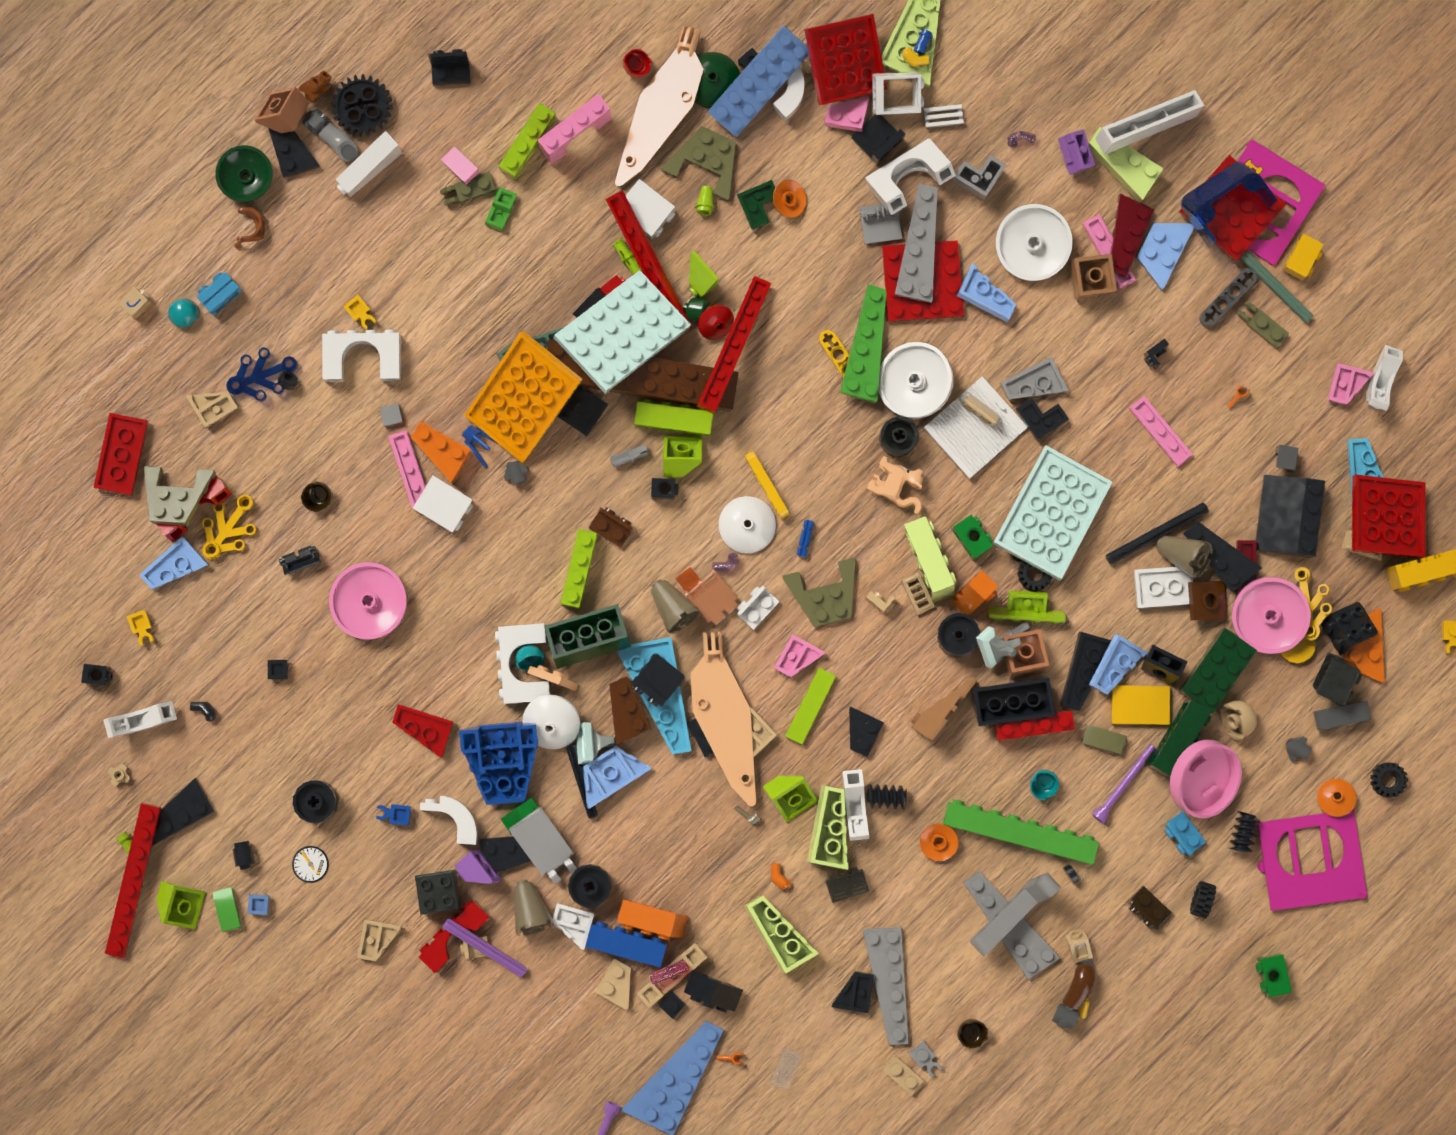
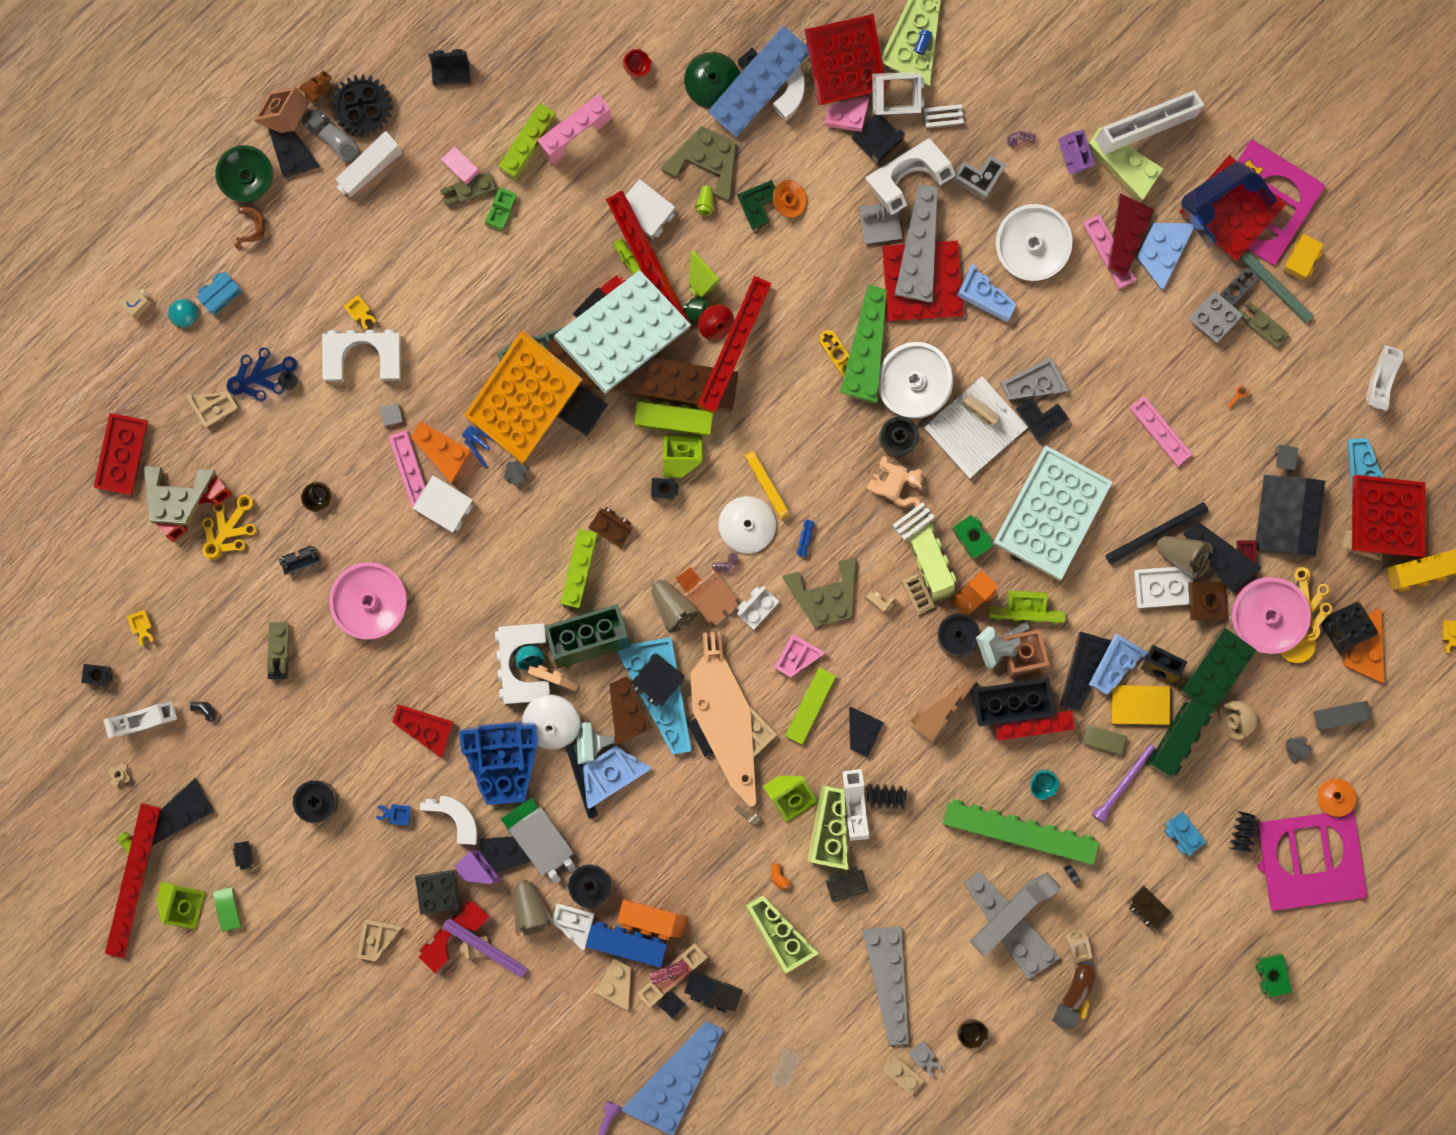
(173, 564): light blue wing -> none
(258, 904): medium blue plate -> none
(278, 645): none -> olive hinge
(310, 864): white sticker -> none
(629, 455): light grey axle -> none
(662, 105): light nougat wing -> none
(734, 1058): orange hand -> none
(856, 993): black wing -> none
(914, 60): yellow arm -> none
(926, 511): none -> white tile
(939, 851): orange dish -> none
(1030, 584): black tyre -> none
(1092, 276): medium nougat slope -> none
(1158, 350): black bracket -> none
(1203, 899): black tyre -> none
(1205, 778): bright pink brick -> none
(1215, 316): none -> light grey hinge
(1337, 679): pearl dark grey piece -> none
(1347, 383): bright pink wing -> none
(1381, 788): black tyre -> none

